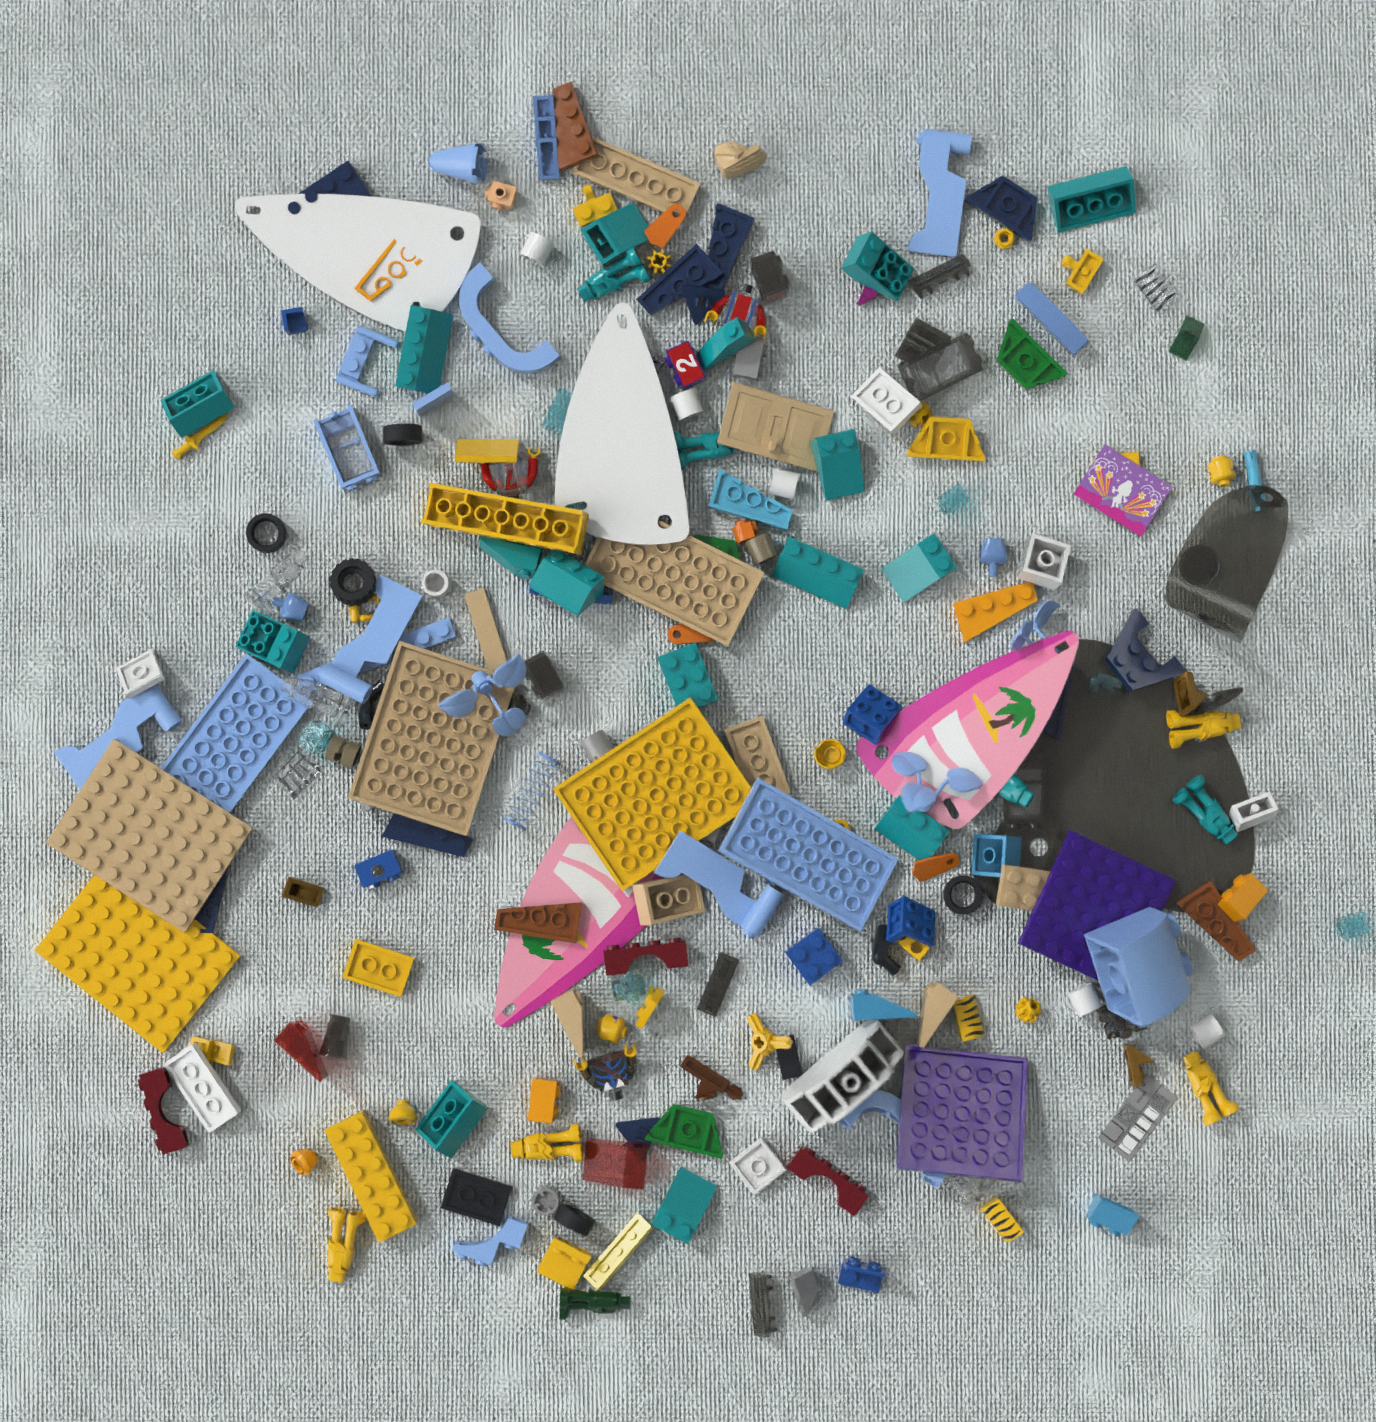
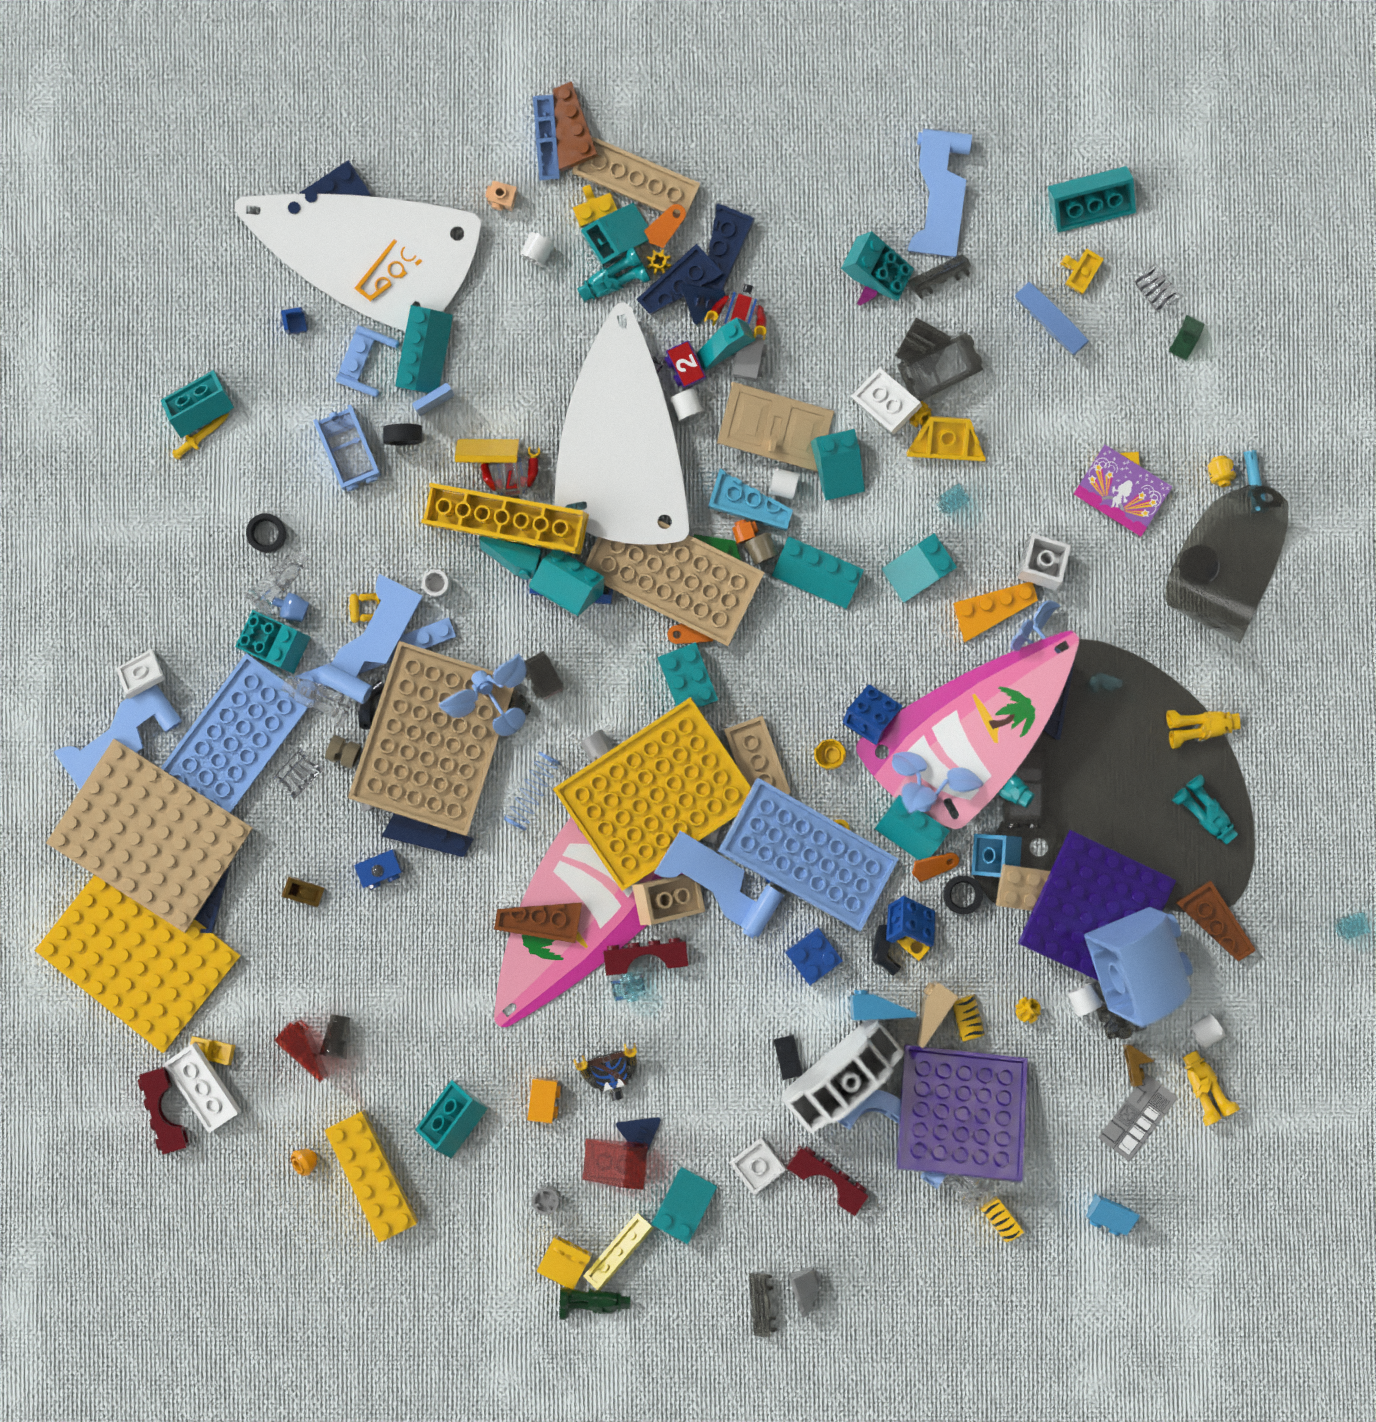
(316, 737): clear light blue brick -> none
(341, 1252): yellow piece -> none
(353, 566): black tyre -> none
(378, 967): yellow plate -> none
(402, 1114): yellow brick -> none
(461, 162): light blue cone -> none
(476, 1196): black tile -> none
(484, 1251): light blue arch -> none
(485, 629): tan tile -> none
(527, 363): light blue arch -> none
(539, 1145): yellow piece -> none
(557, 413): clear light blue brick -> none
(571, 1015): tan slope -> none
(574, 1219): black tyre -> none
(611, 1028): yellow head -> none
(651, 1002): yellow plate -> none
(687, 1130): green wing -> none
(708, 441): teal piece -> none
(710, 1081): reddish brown piece -> none
(718, 984): clear smoke plate -> none
(736, 160): tan hair -> none
(764, 1041): yellow bush -> none
(769, 277): clear smoke brick -> none
(861, 1275): blue bracket -> none
(993, 553): medium blue piece -> none
(1004, 232): yellow plate -> none
(1007, 205): dark blue wing -> none
(1026, 359): green wing -> none
(1132, 660): dark blue wing -> none
(1186, 694): pearl gold slope -> none
(1220, 698): clear smoke slope -> none
(1242, 896): light orange brick -> none
(1253, 811): white brick -> none

